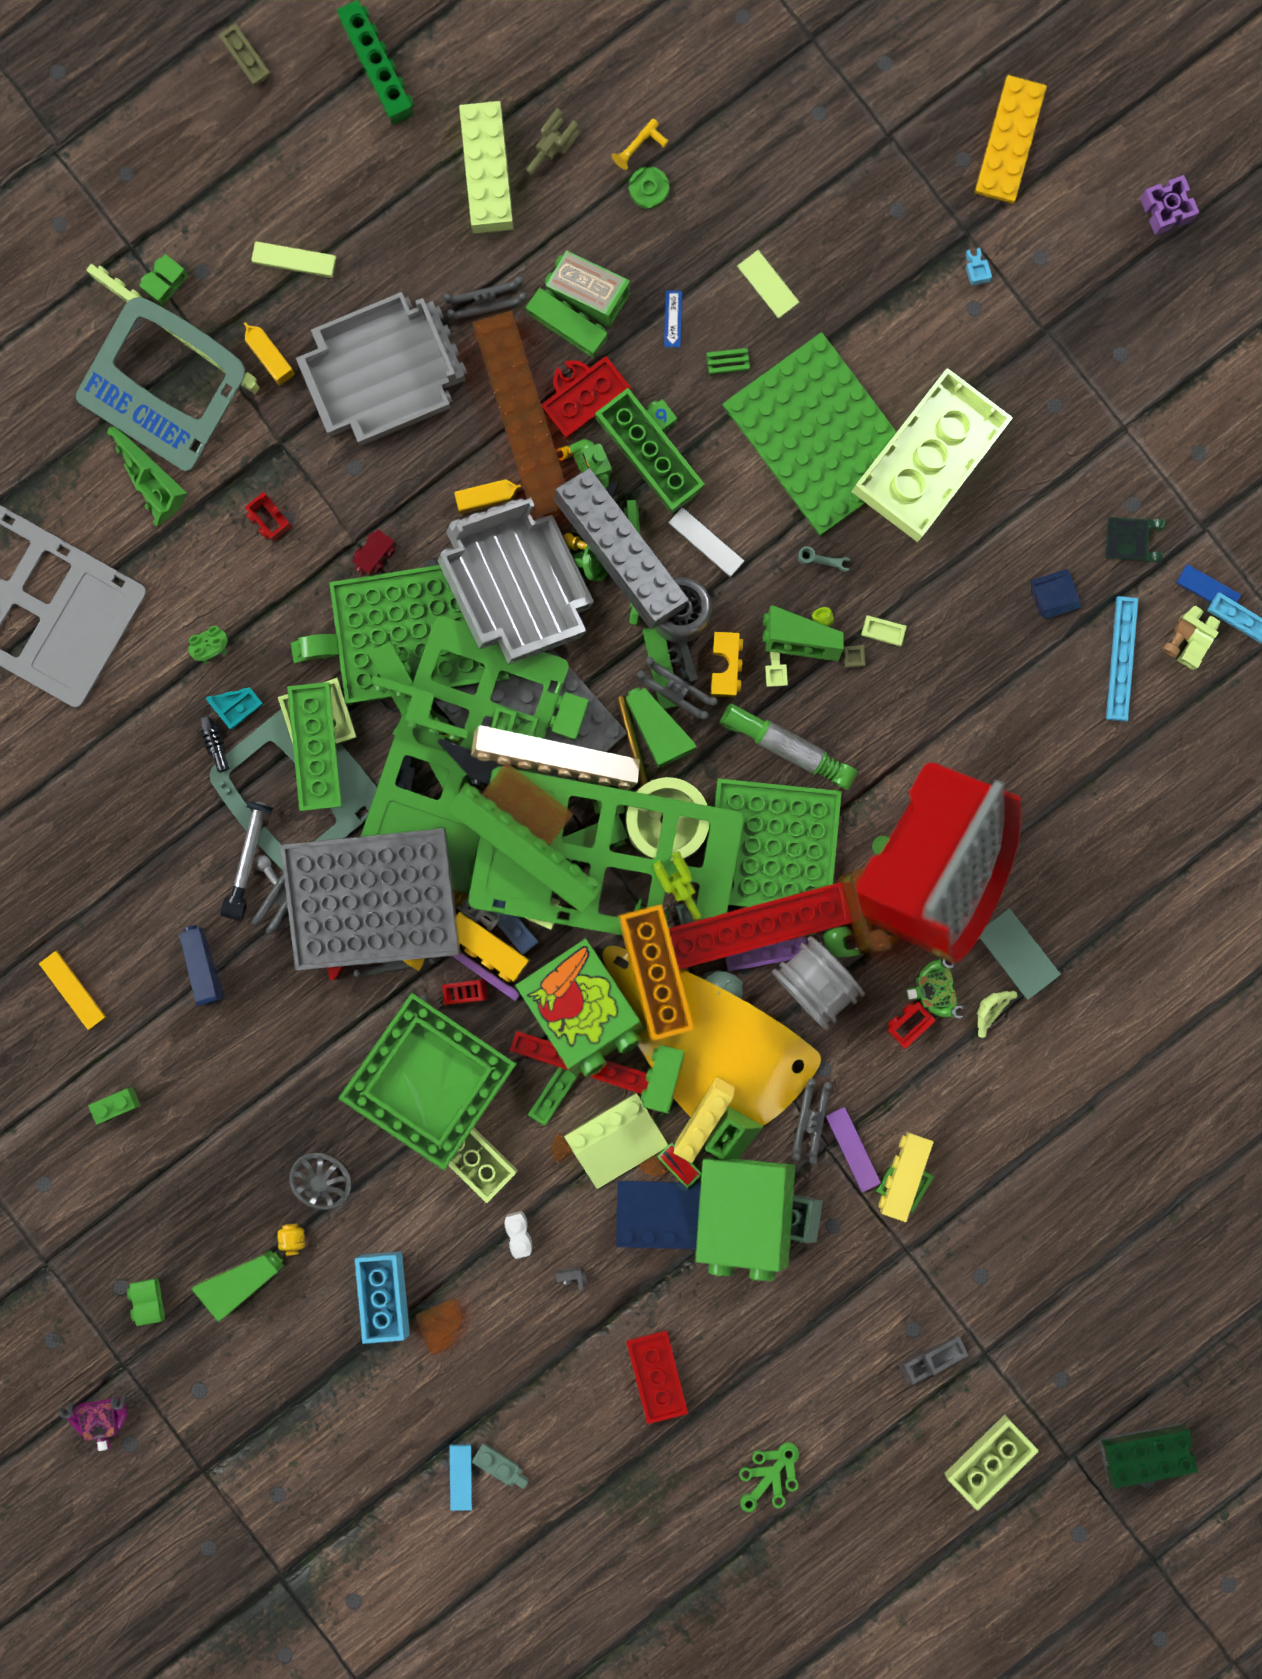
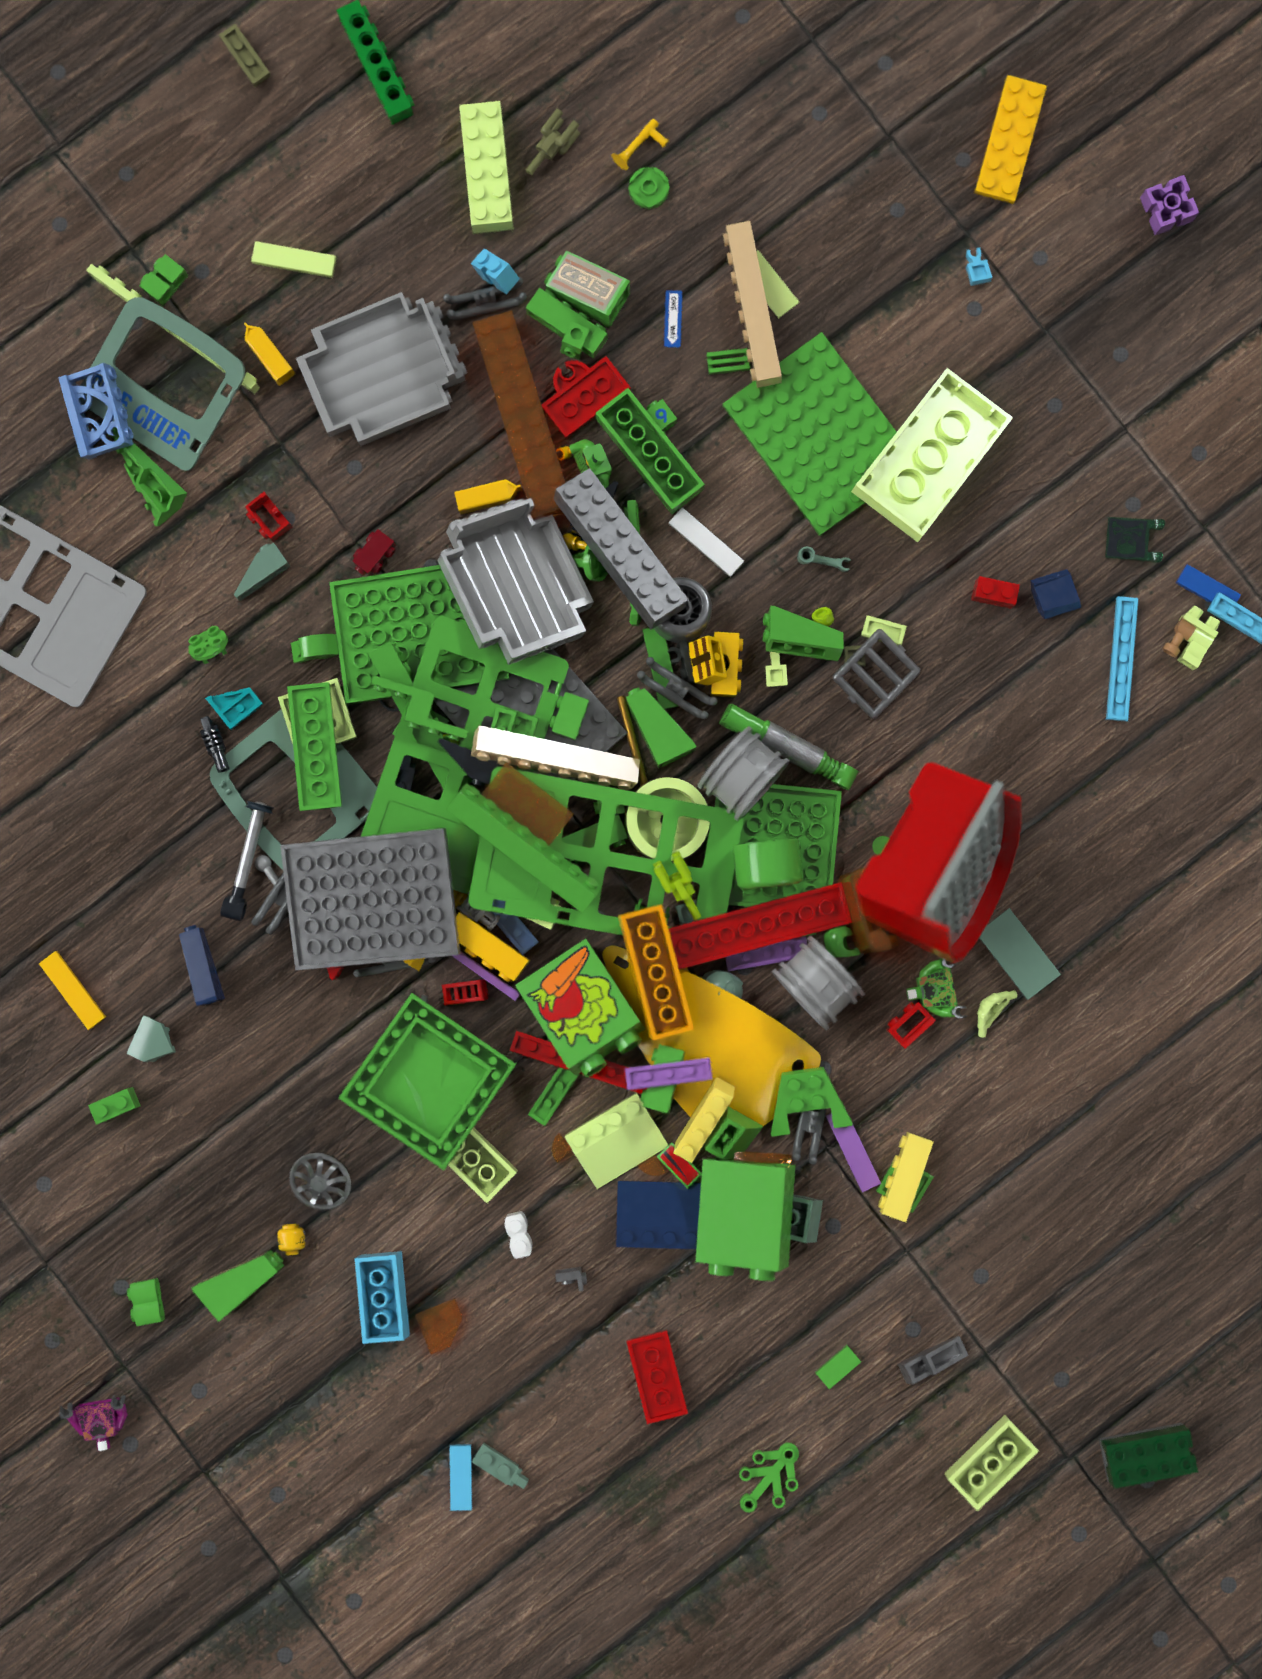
(72, 396): none -> medium blue fence
(150, 1041): none -> sand green slope
(264, 567): none -> sand green slope
(495, 271): none -> medium azure brick
(573, 347): none -> bright green bracket
(668, 1074): none -> medium lavender tile
(707, 660): none -> yellow brick
(743, 773): none -> light grey wheel
(753, 304): none -> tan brick
(762, 1157): none -> clear orange tile
(768, 863): none -> bright green piece
(806, 1092): none -> bright green wing
(838, 1366): none -> bright green tile
(852, 664): none -> flat silver bar
(995, 592): none -> red brick

